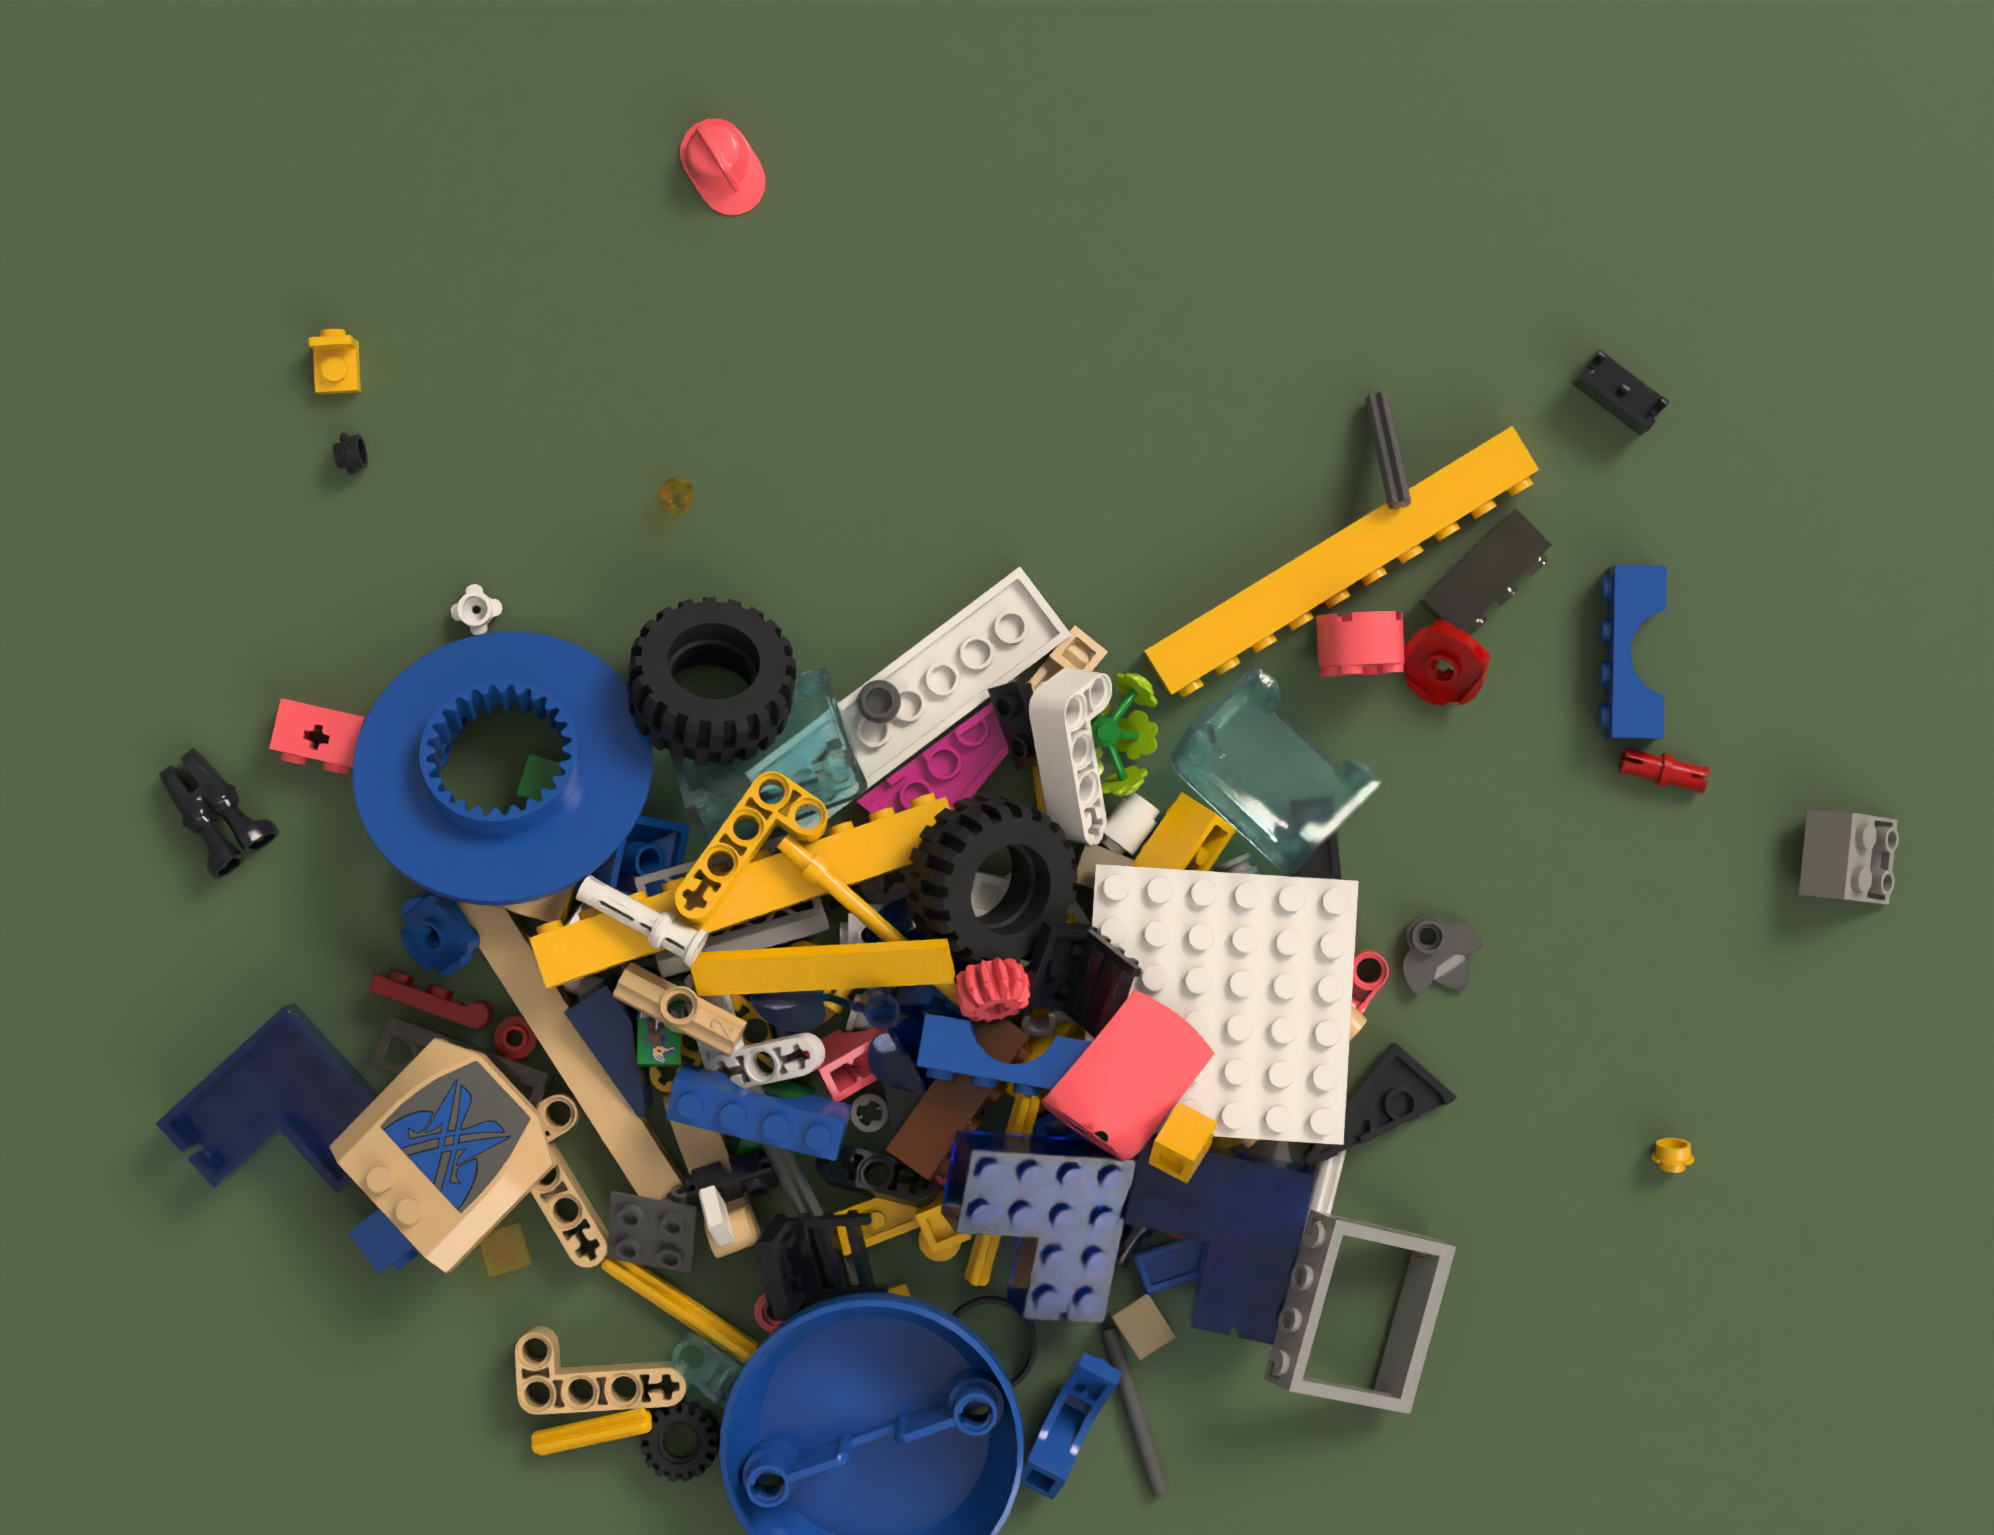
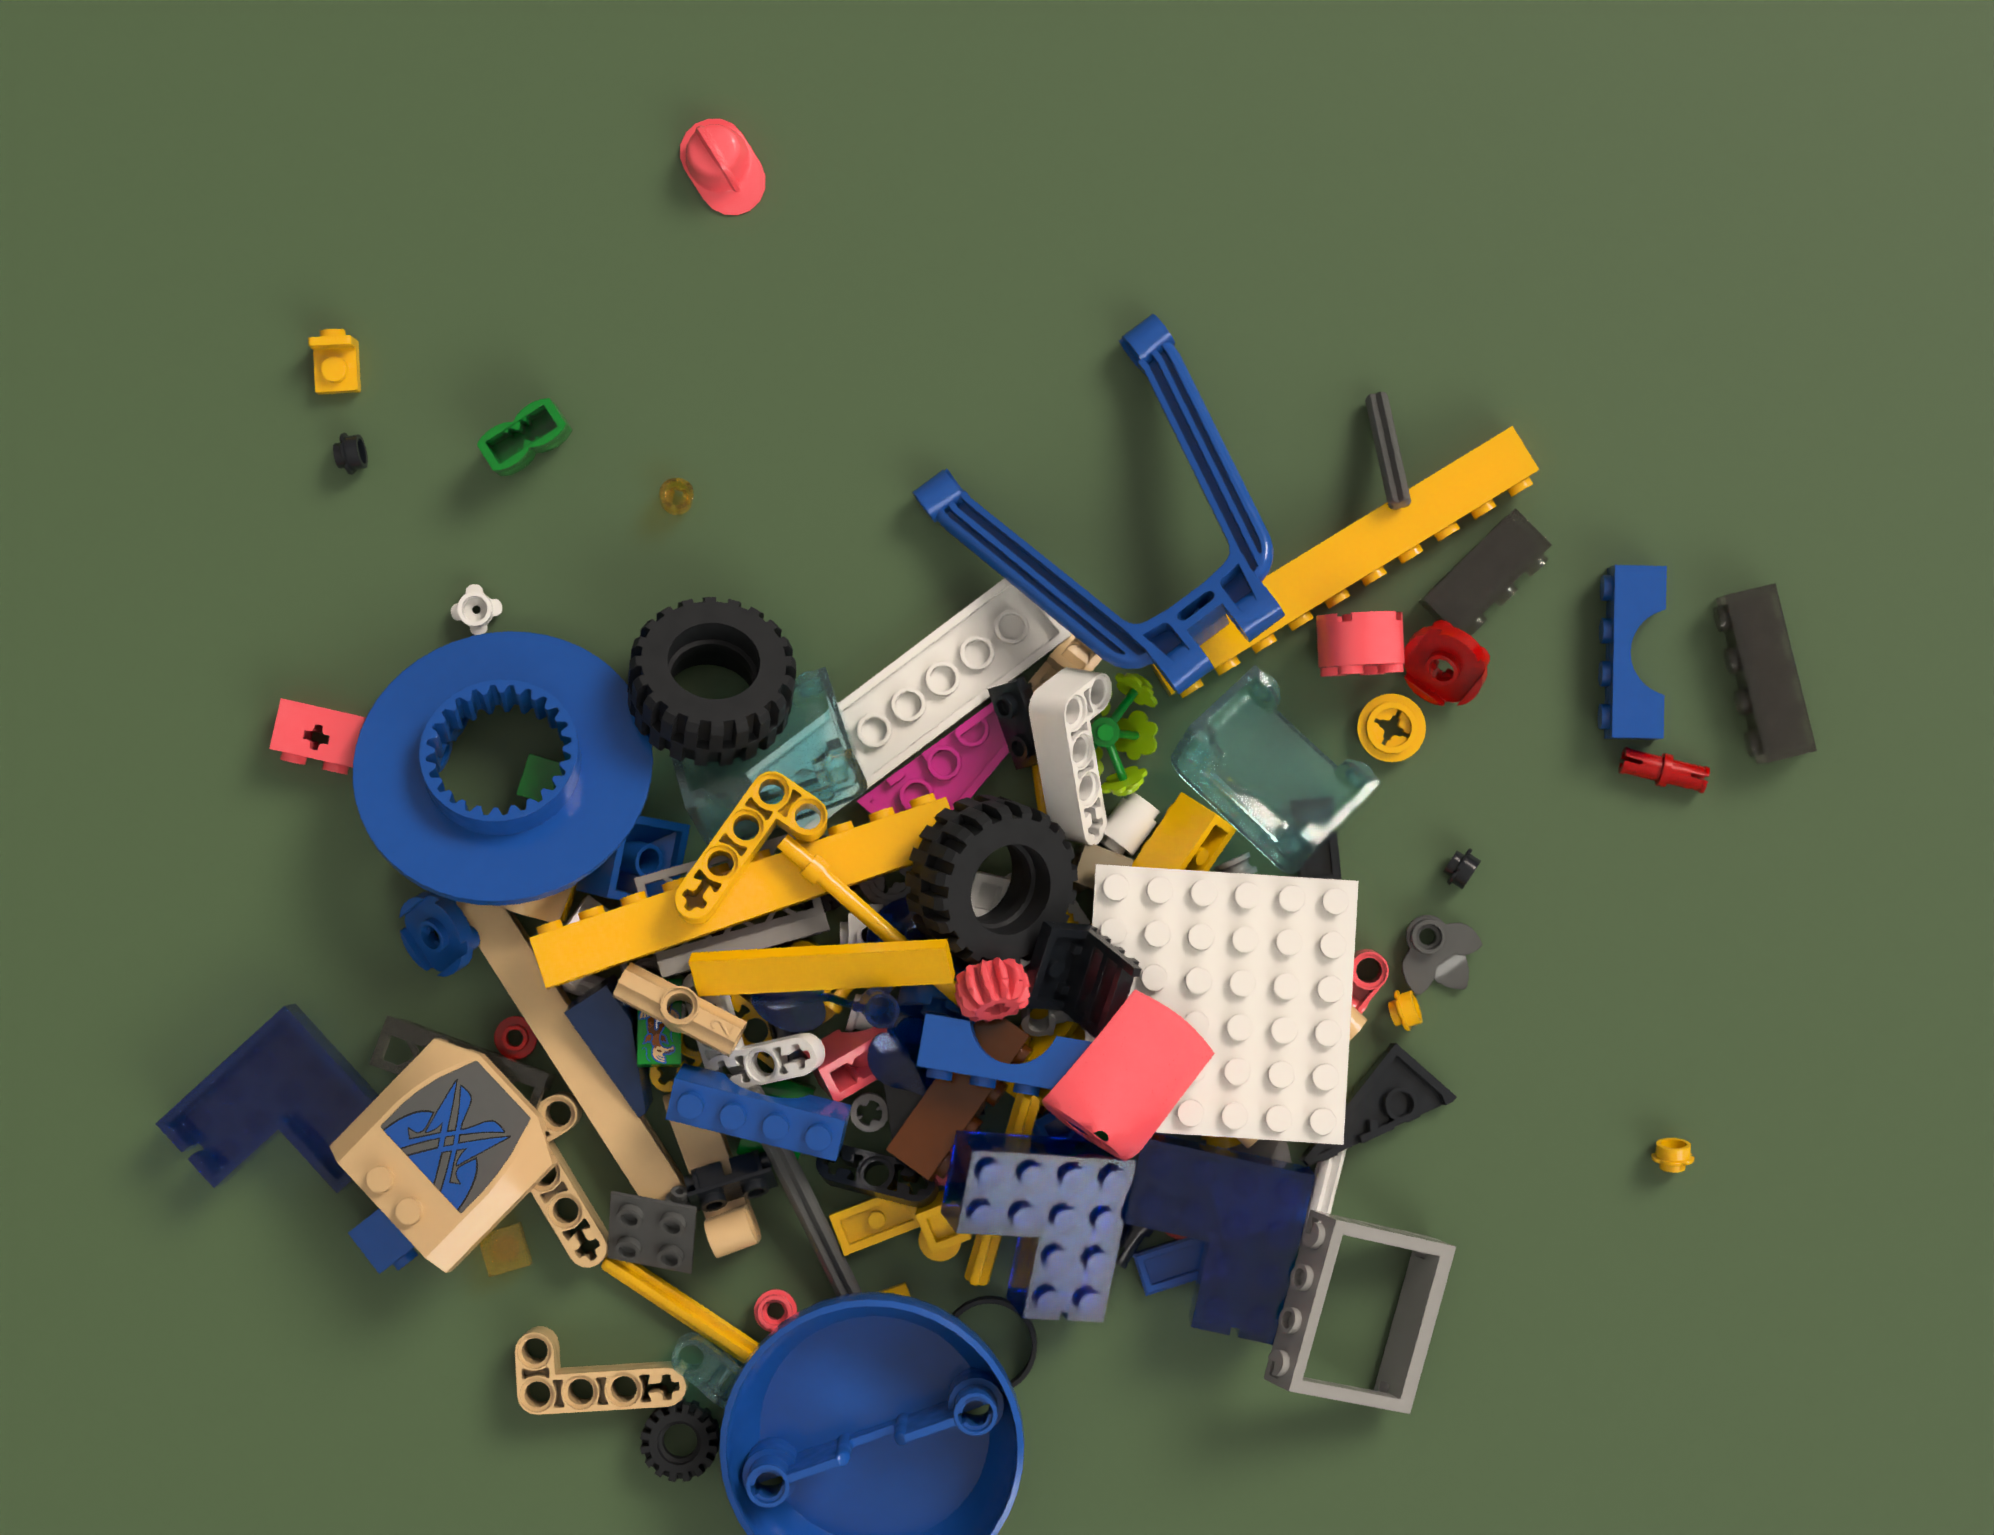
(210, 797): black piece -> none
(434, 1000): dark red plate -> none
(514, 444): none -> green brick
(591, 1431): yellow axle -> none
(661, 929): white pin -> none
(716, 1215): white tile -> none
(794, 1266): black plate -> none
(879, 701): dark grey plate -> none
(1067, 1424): blue arch -> none
(1135, 1412): dark grey bar -> none
(1143, 1326): dark tan panel -> none
(1175, 635): none -> blue piece
(1182, 1142): yellow panel -> none
(1405, 1010): none -> yellow plate
(1410, 721): none -> yellow gear
(1461, 868): none -> black plate
(1620, 392): black hinge -> none
(1765, 674): none -> clear smoke brick
(1848, 856): light grey slope -> none

